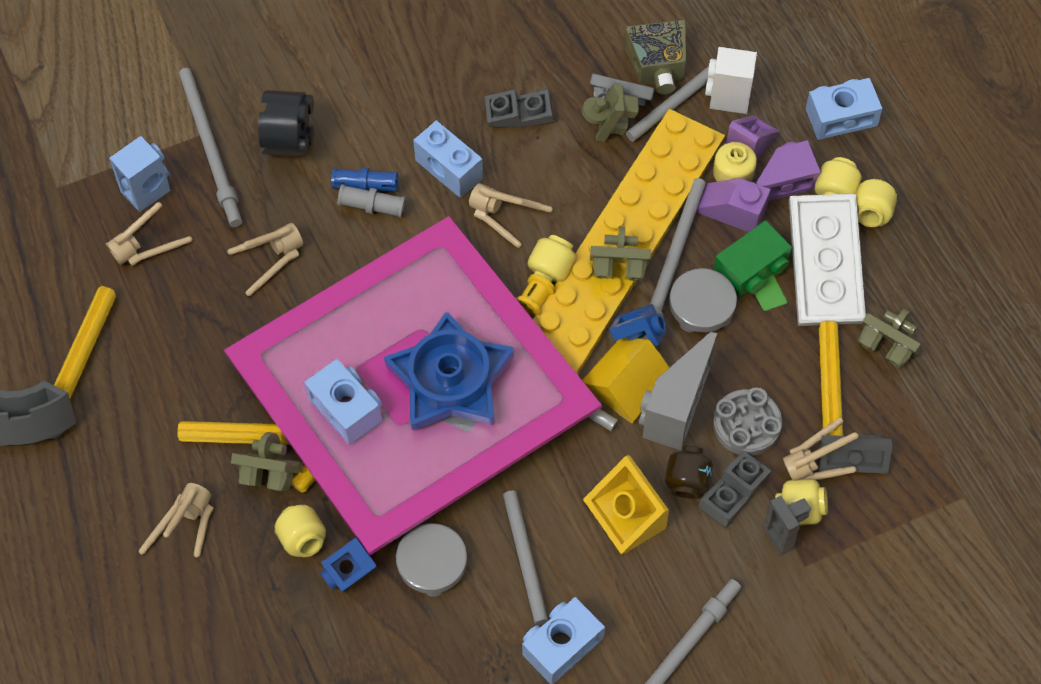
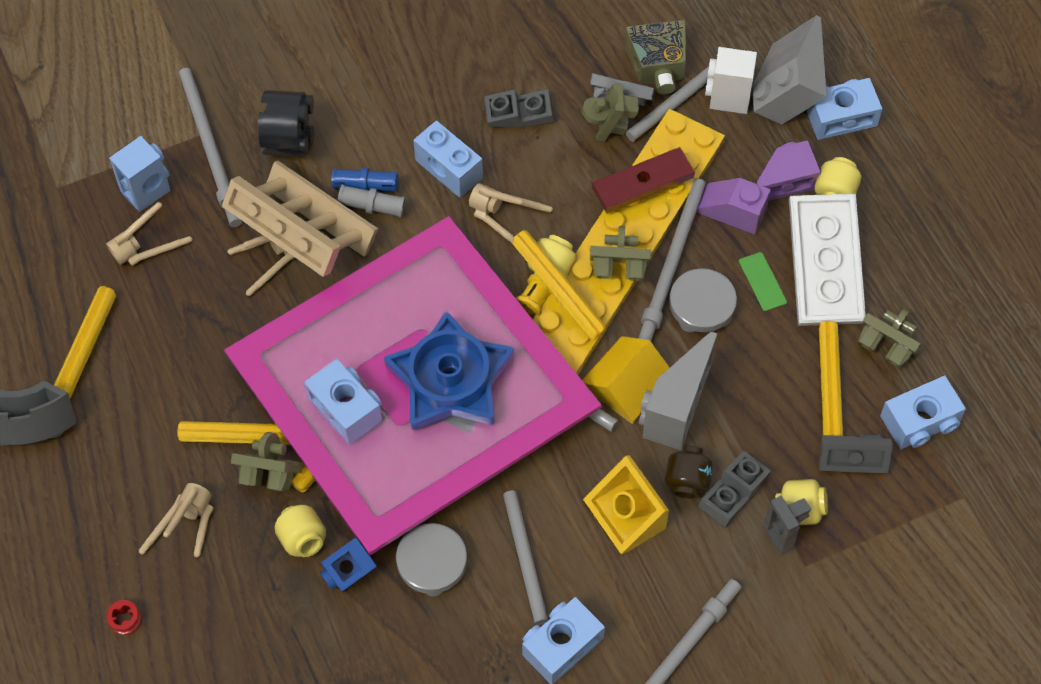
(121, 607): none -> red bush
(288, 230): none -> tan fence
(559, 284): none -> yellow axle
(639, 322): blue bracket -> none
(658, 173): none -> dark red tile
(734, 161): light yellow head -> none
(747, 421): light grey tile -> none
(752, 132): medium lavender slope -> none
(754, 259): green brick -> none
(792, 74): none -> light grey slope
(802, 462): tan plant -> none
(875, 202): light yellow head -> none
(933, 398): none -> light blue brick

